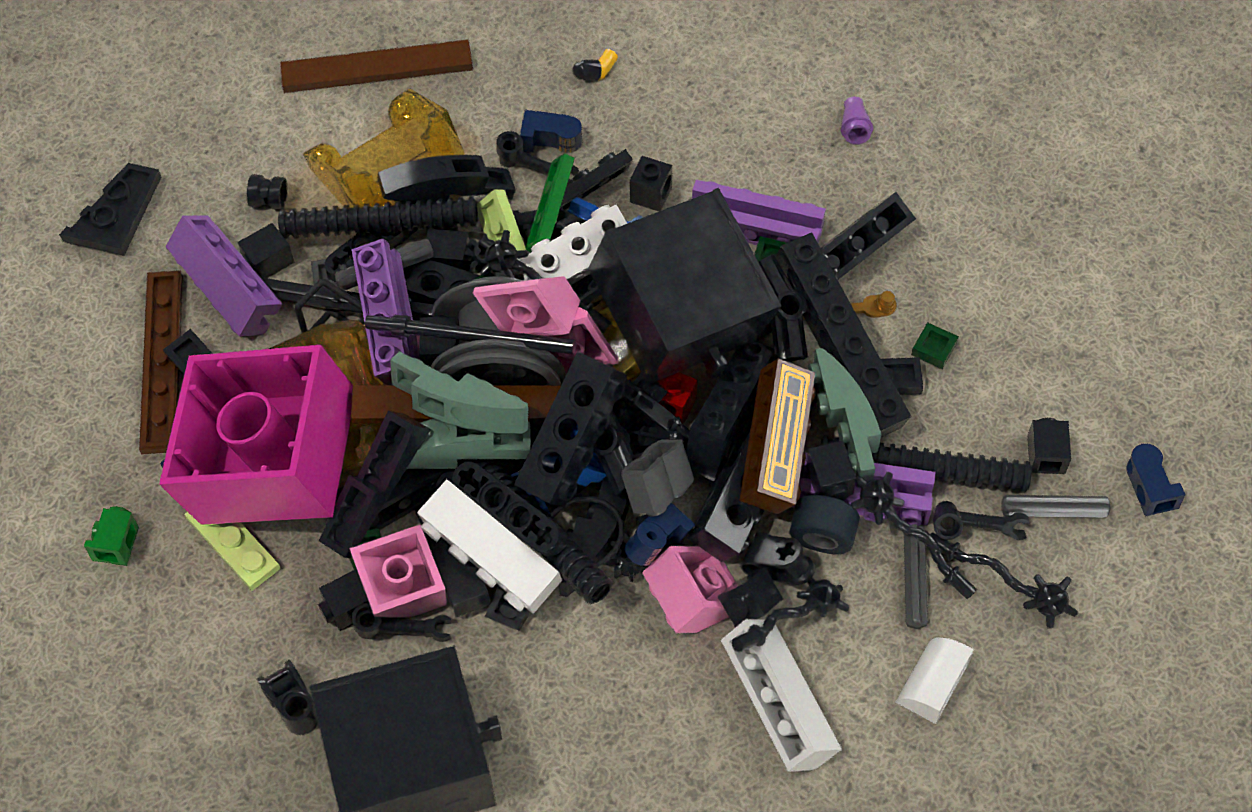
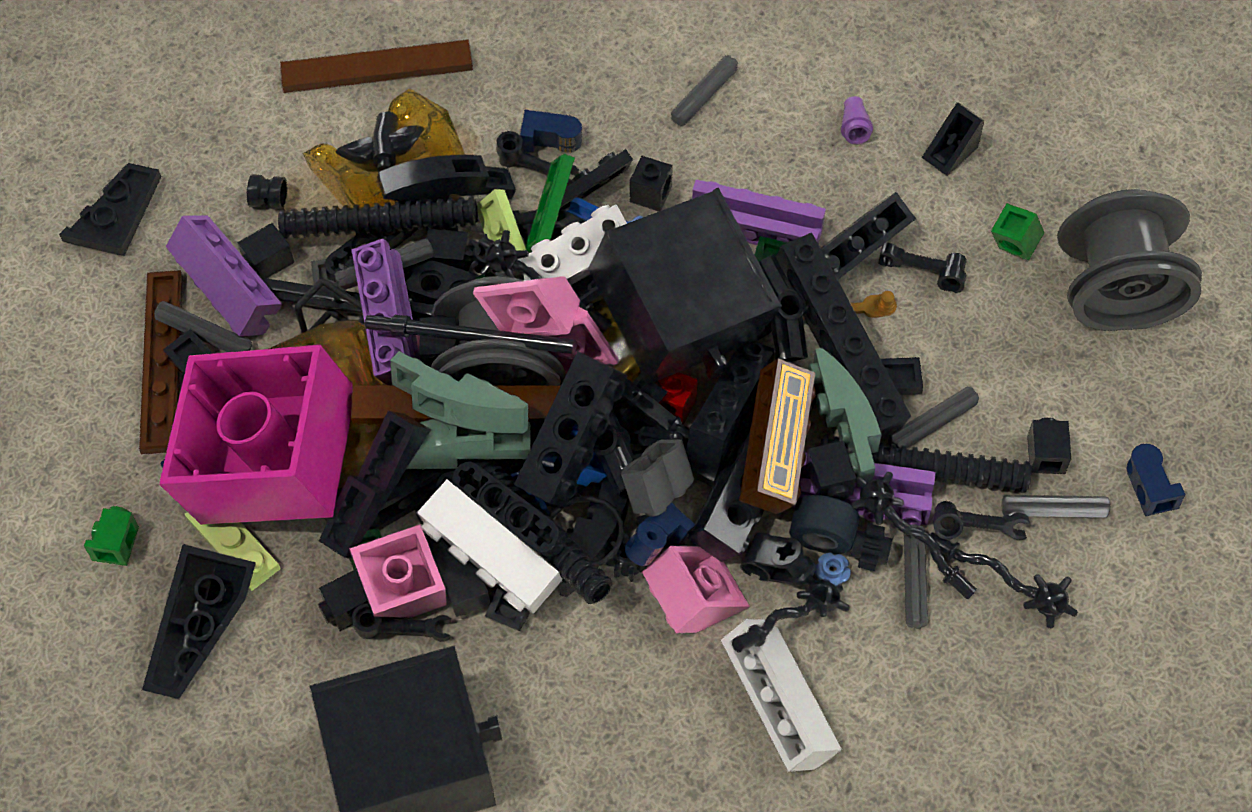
(198, 609): none -> black wedge
(202, 328): none -> dark grey axle
(287, 694): black piece -> none
(384, 144): none -> black plant
(595, 69): black arm -> none
(704, 90): none -> dark grey axle
(750, 597): black brick -> none
(839, 562): none -> medium blue plate
(871, 547): none -> black gear
(934, 345): dark green plate -> none
(934, 418): none -> dark grey axle
(935, 678): white brick -> none
(951, 272): none -> black brick
(955, 139): none -> black slope
(1017, 231): none -> green brick
(1131, 272): none -> dark grey wheel

